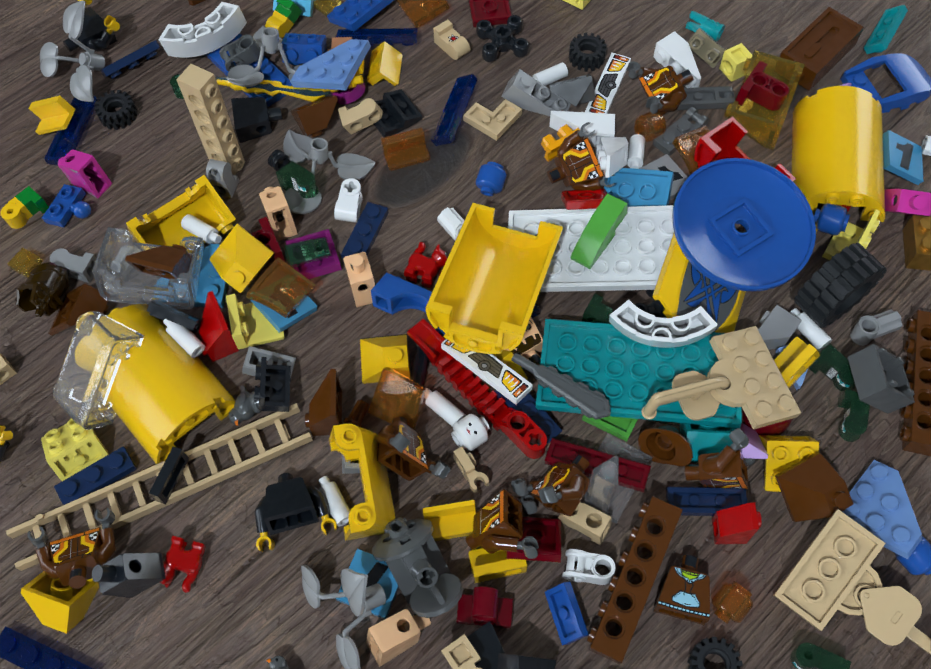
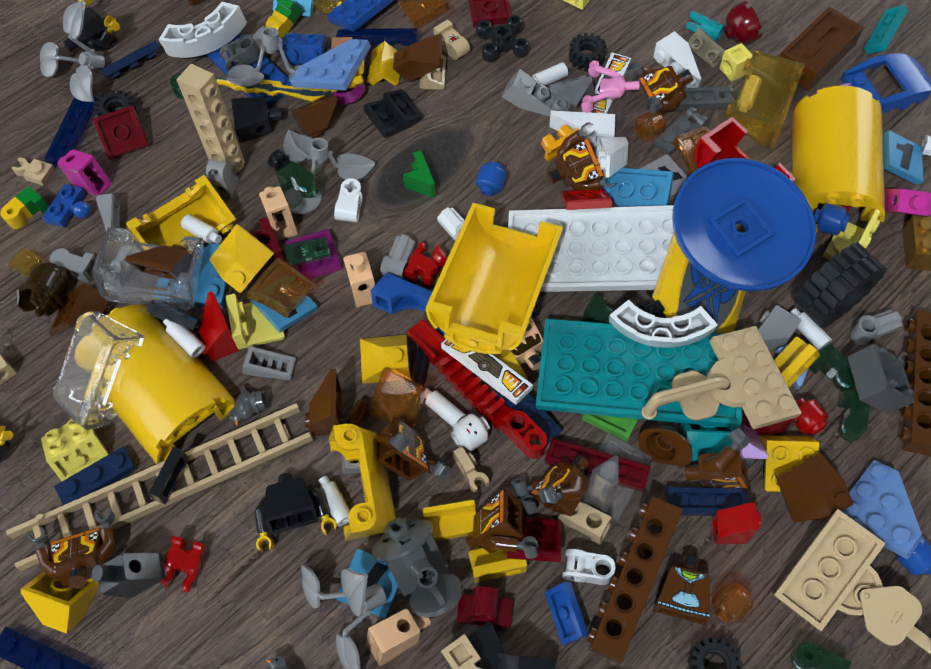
(35, 172): none -> tan plate
(54, 114): yellow panel -> none
(109, 210): none -> light grey slope
(120, 132): none -> dark red tile
(274, 387): black bracket -> none
(360, 116): tan leg -> none
(365, 230): dark blue plate -> none
(398, 257): none -> light grey piece
(405, 149): clear orange panel -> none
(419, 58): none -> reddish brown slope
(420, 178): none -> green slope
(435, 78): none -> tan slope
(454, 110): clear blue plate -> none
(493, 123): tan plate -> none
(592, 403): dark grey sword -> none
(599, 231): bright green slope -> none
(609, 88): none -> bright pink piece
(636, 151): white cylinder -> none
(742, 24): none -> dark red cylinder
(763, 89): dark red tile -> none
(812, 417): none -> red head

